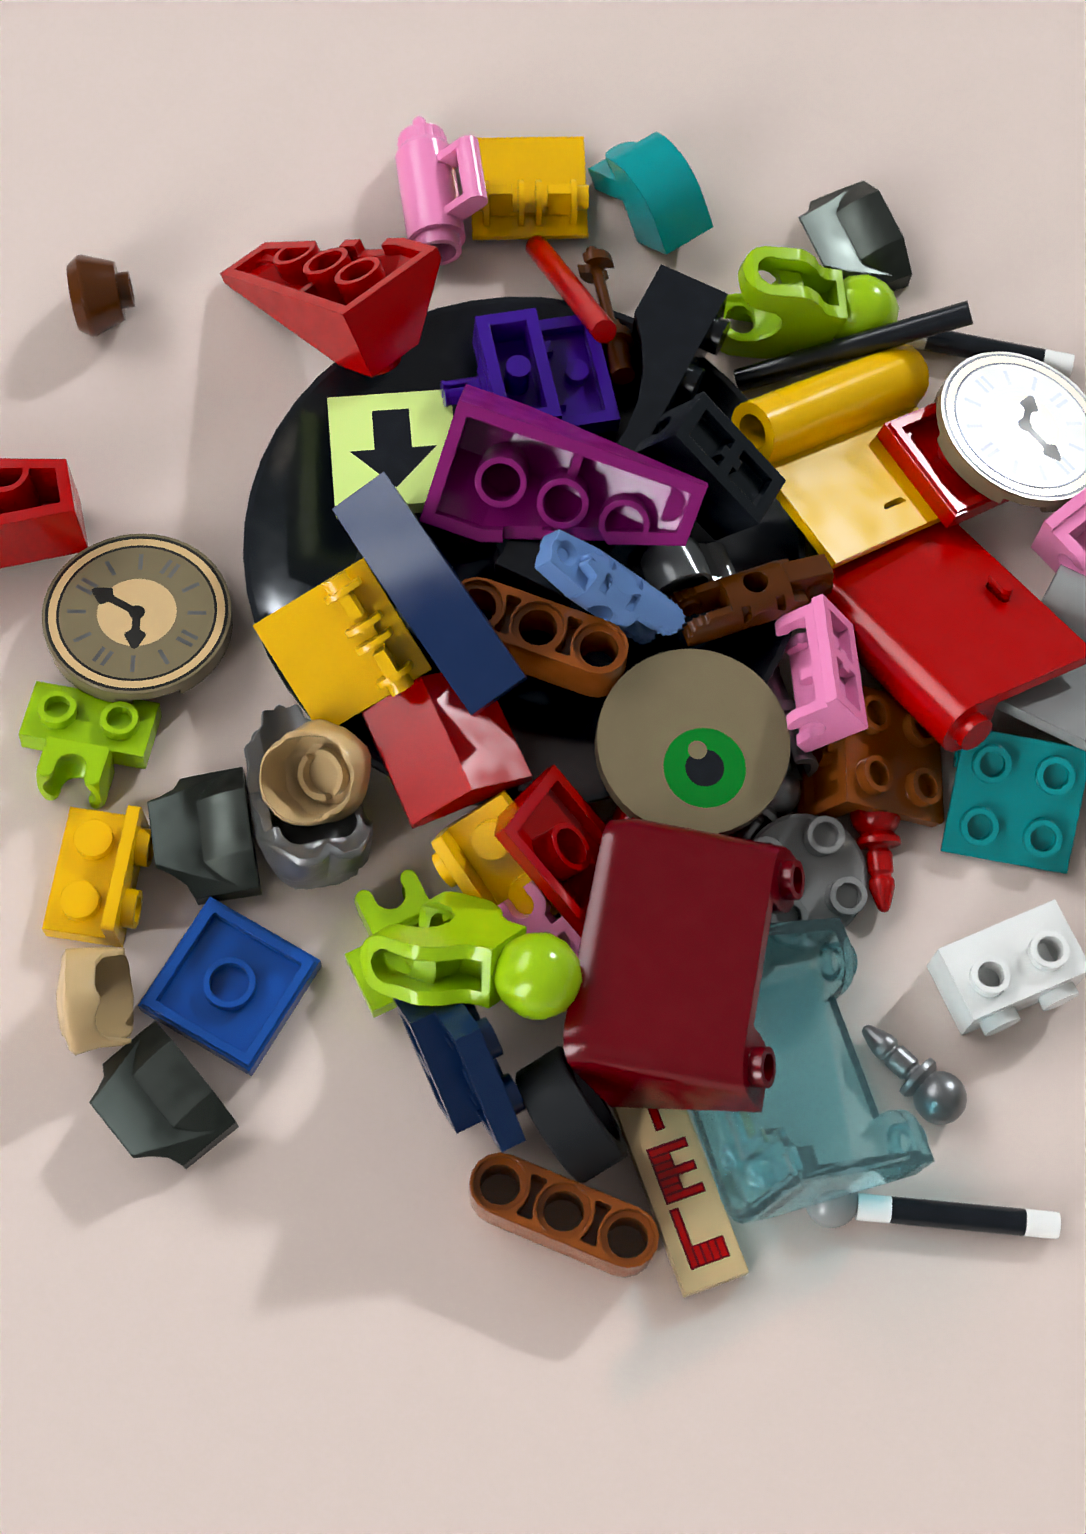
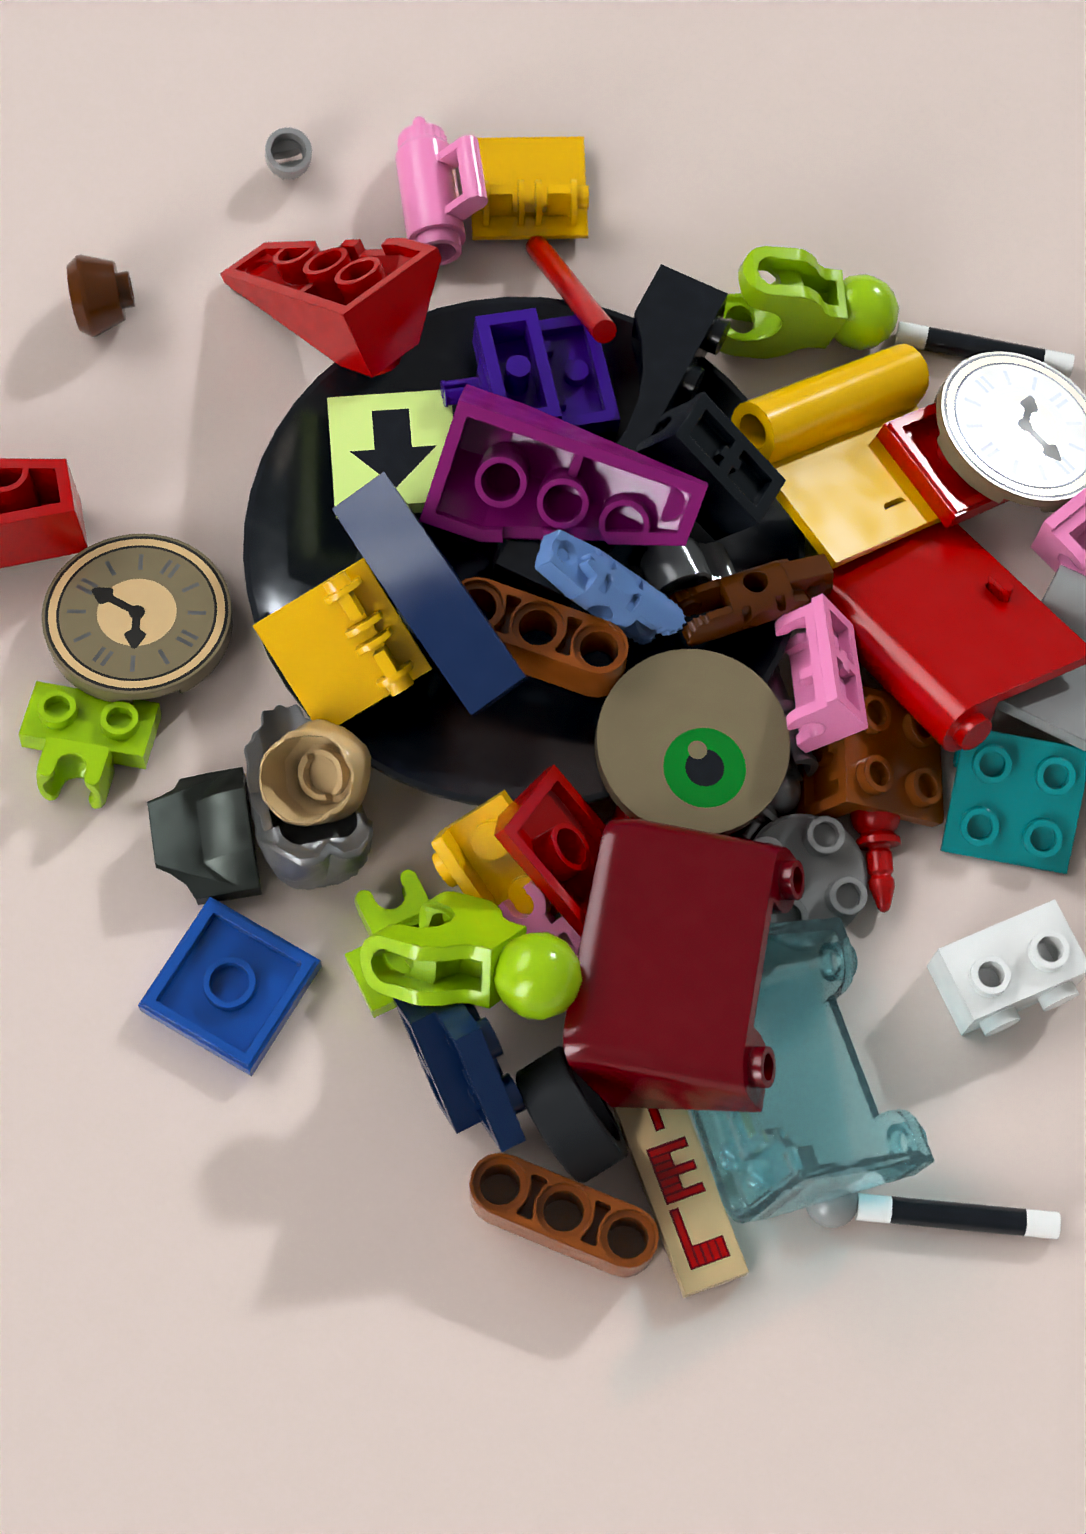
(95, 998): tan hair -> none
(98, 876): yellow bracket -> none
(160, 1101): pearl dark grey slope -> none
(286, 144): none -> light grey hinge
(442, 753): slope -> none
(617, 350): reddish brown piece -> none
(656, 191): teal brick -> none
(853, 346): black bar -> none
(858, 235): pearl dark grey slope -> none
(936, 1094): flat silver bar -> none

